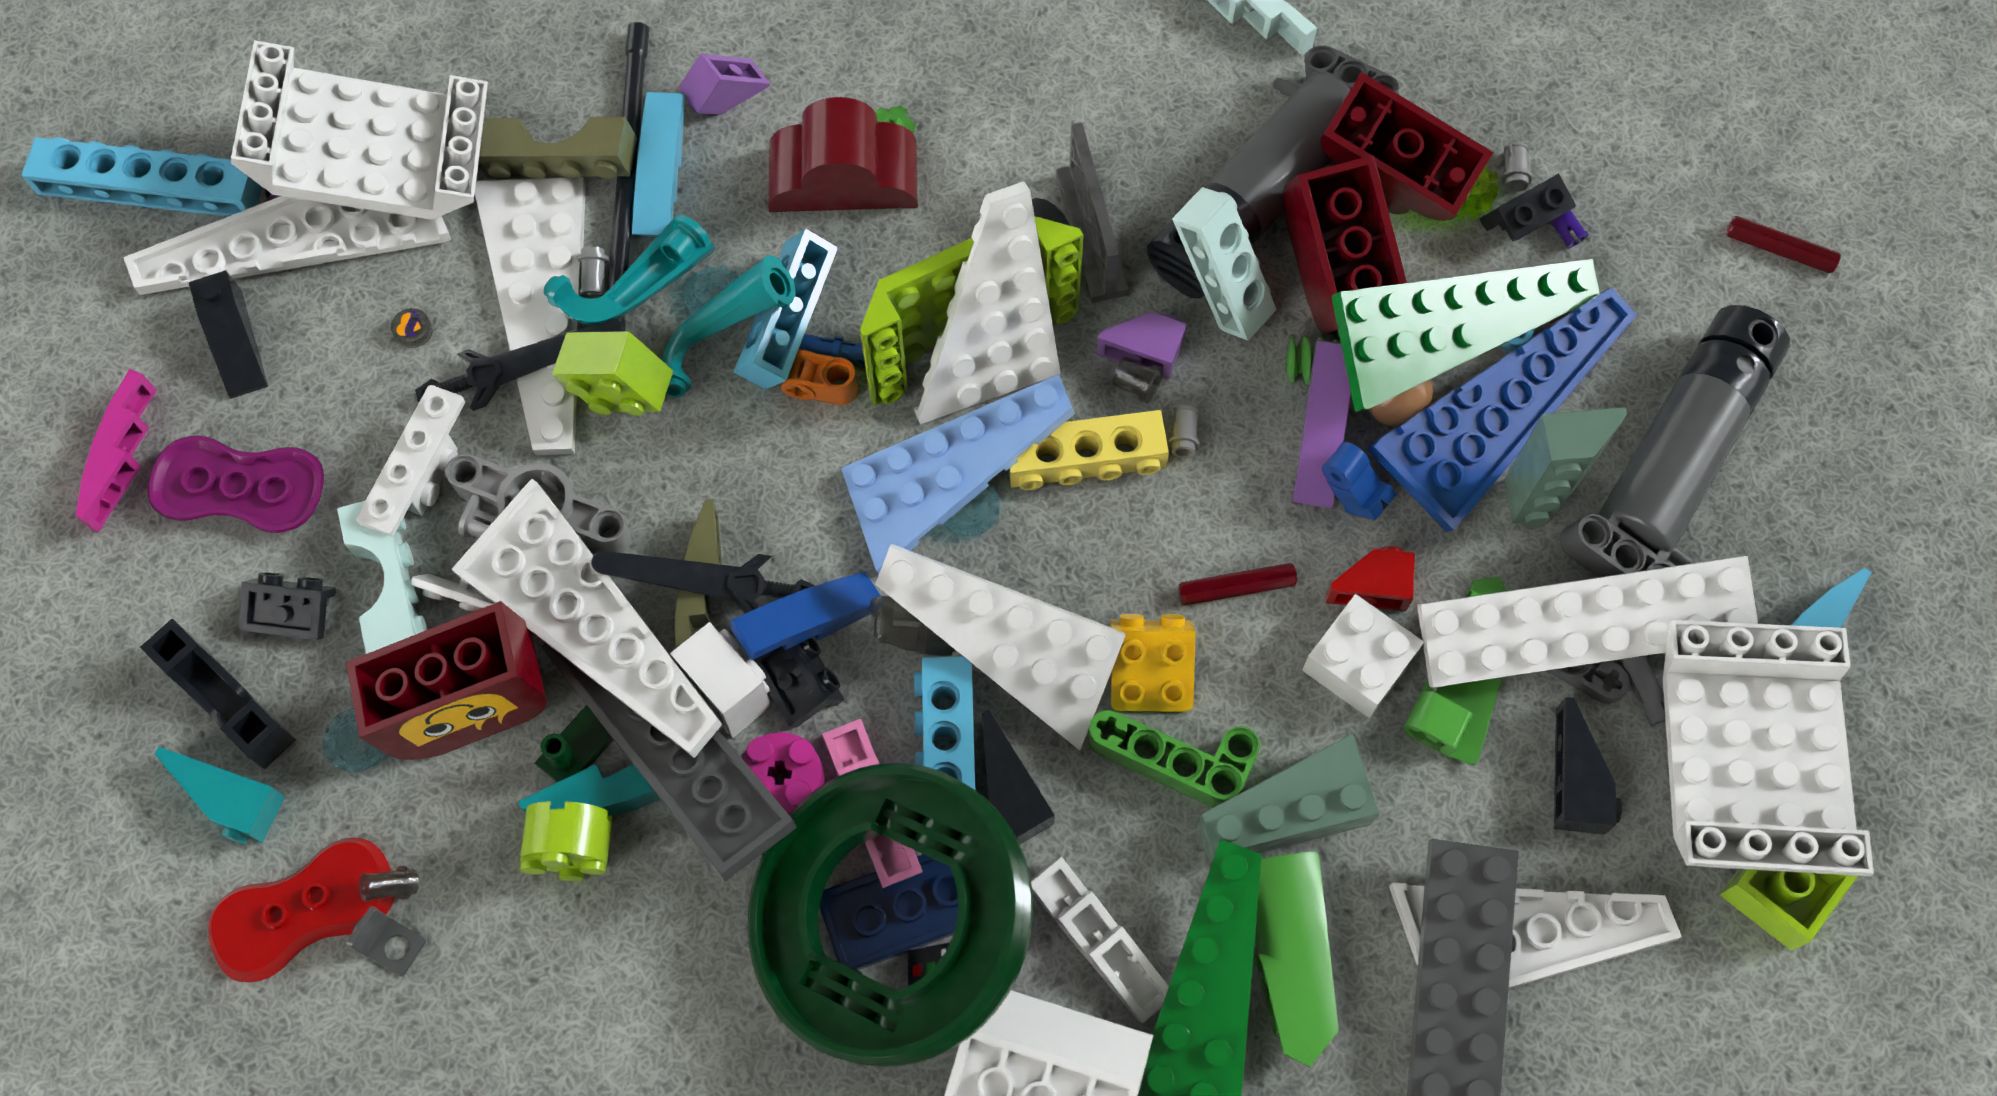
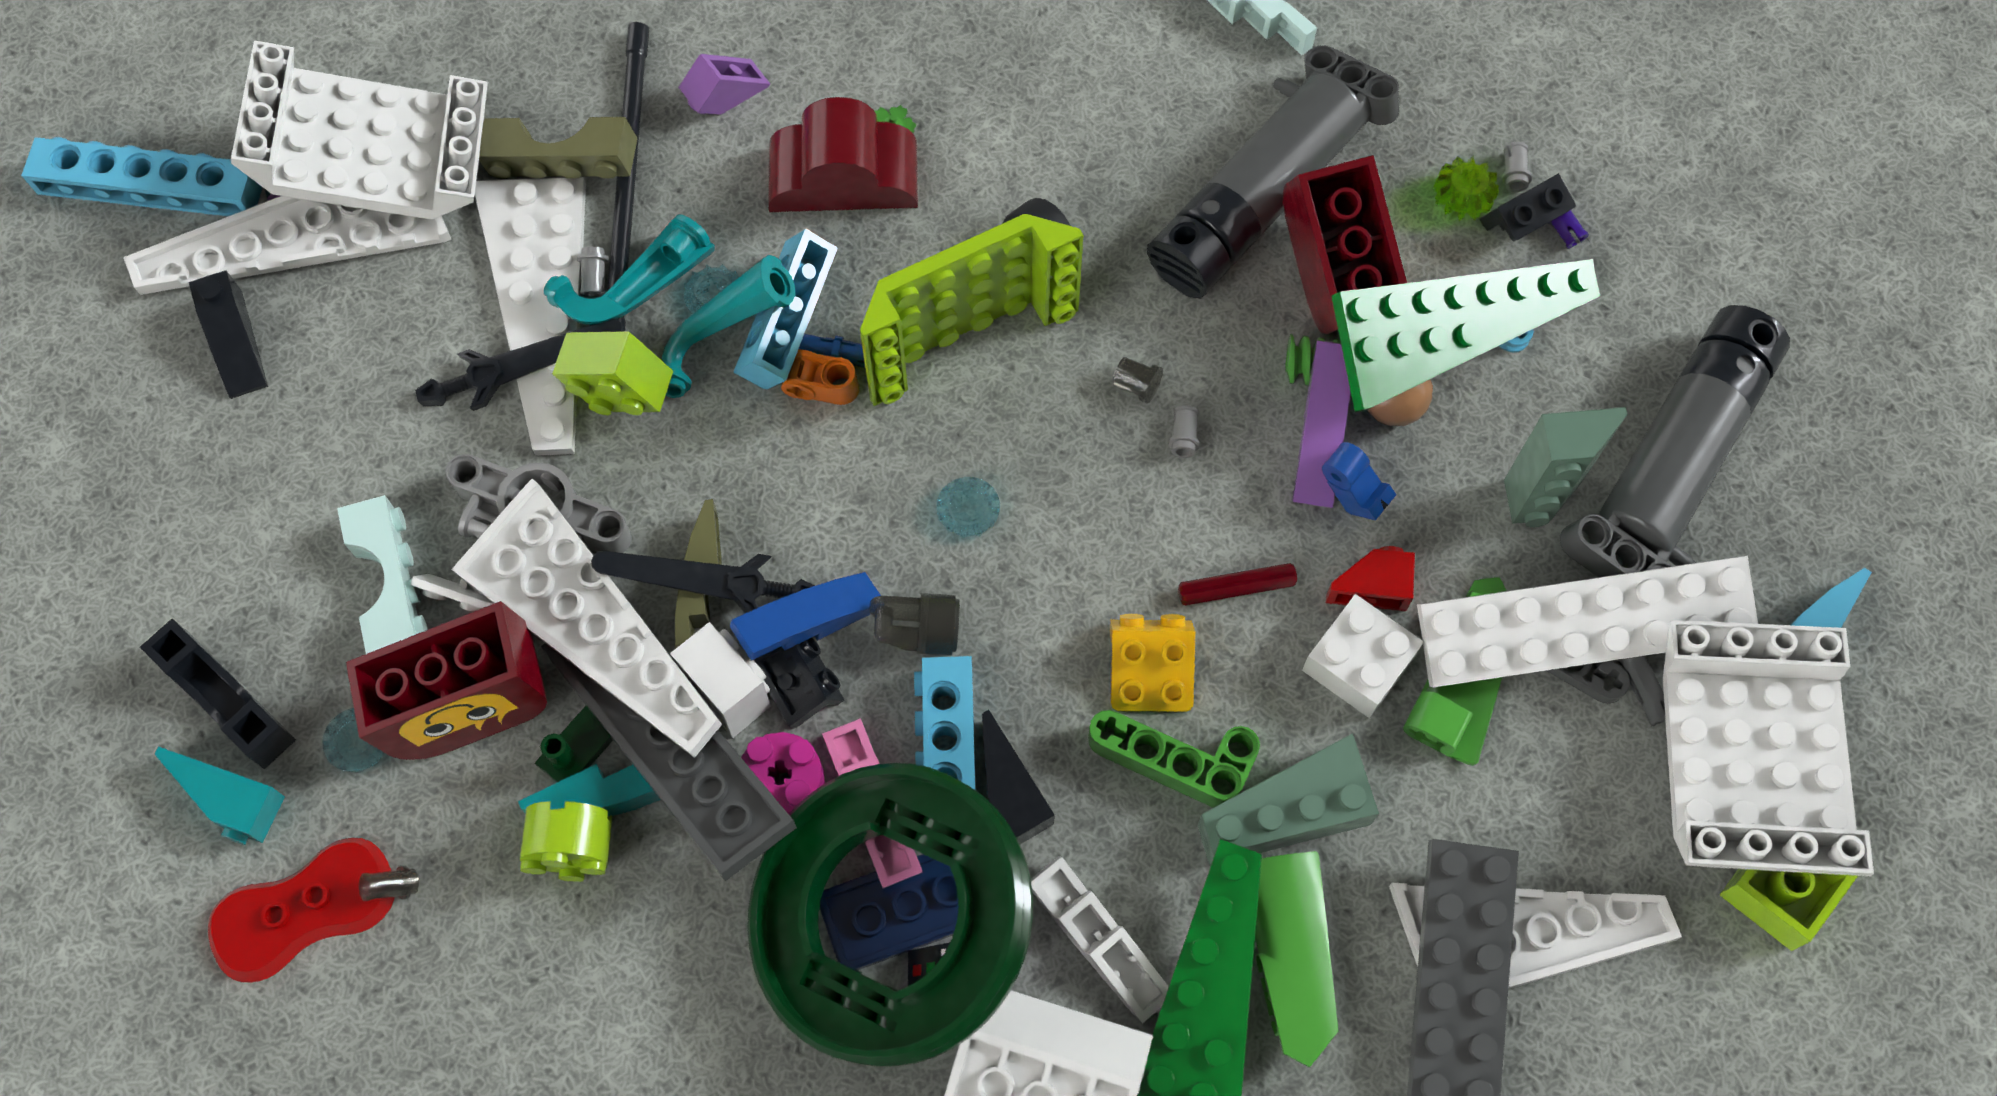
(110, 461): dark pink slope -> none
(265, 488): magenta plate -> none
(284, 607): black bracket -> none
(373, 933): dark grey bracket -> none
(411, 328): clear smoke tile -> none
(416, 463): white bracket -> none
(658, 163): medium azure slope -> none
(938, 472): light blue wing -> none
(999, 316): white wing -> none
(1028, 647): white wing -> none
(1088, 211): flat silver fence -> none
(1102, 435): light yellow brick -> none
(1145, 339): medium lavender slope -> none
(1225, 262): light aqua brick -> none
(1417, 155): dark red brick -> none
(1474, 432): blue wing -> none
(1583, 783): black slope -> none
(1783, 244): dark red axle -> none

